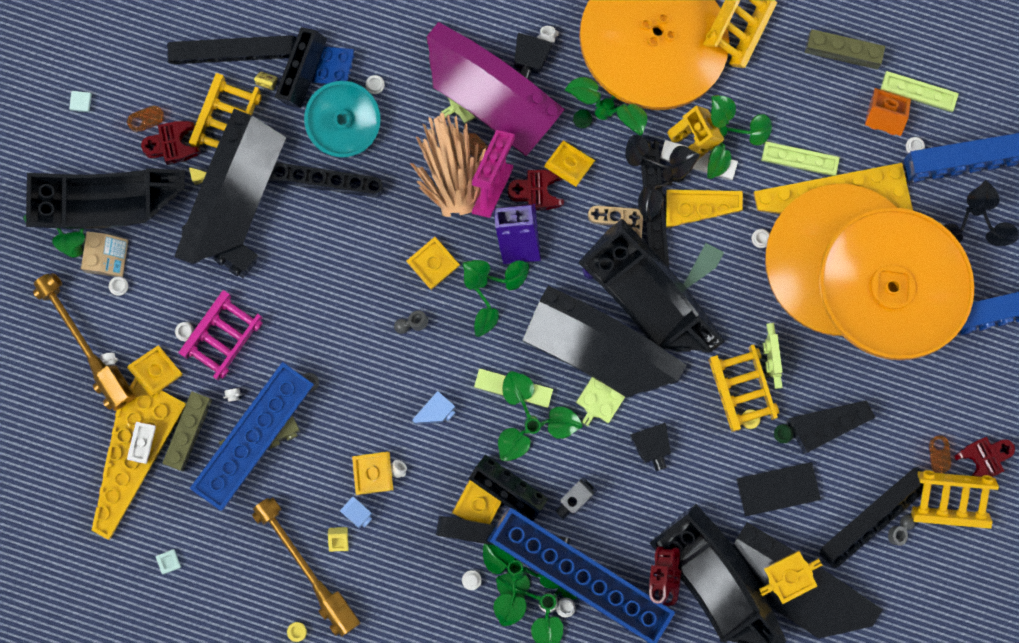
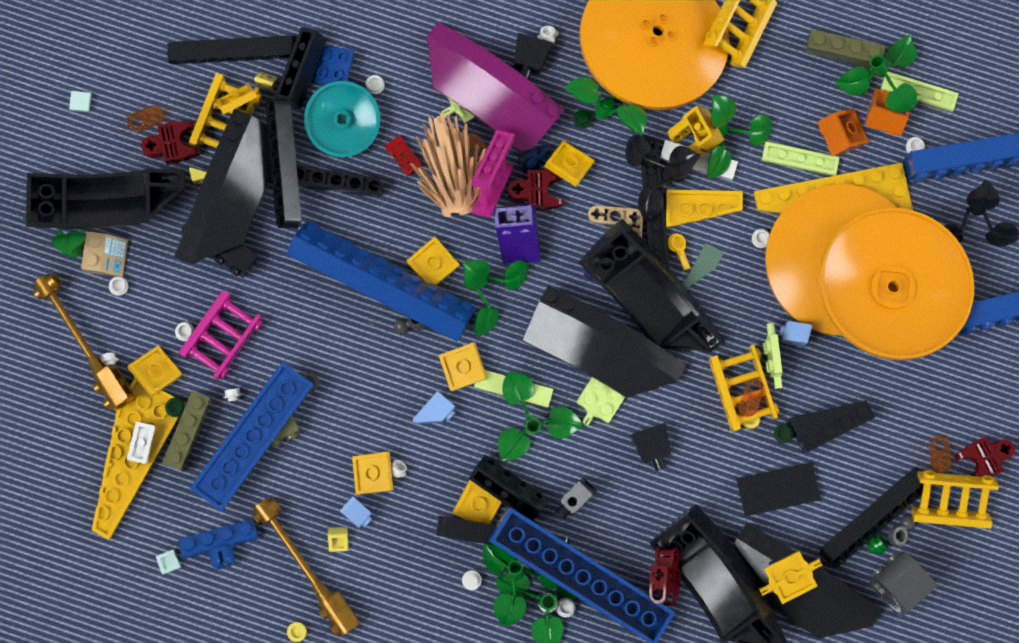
(174, 407): none -> dark green plate
(219, 542): none -> blue plate
(236, 98): none -> yellow plate
(283, 163): none -> black beam
(381, 280): none -> blue brick
(402, 155): none -> red tile
(462, 366): none -> yellow plate
(532, 159): none -> dark blue plate
(677, 244): none -> yellow plate
(749, 402): none -> clear orange piece
(795, 333): none -> light blue slope
(843, 132): none -> orange slope
(877, 545): none -> green plate
(902, 54): none -> green plant
(902, 583): none -> dark grey brick

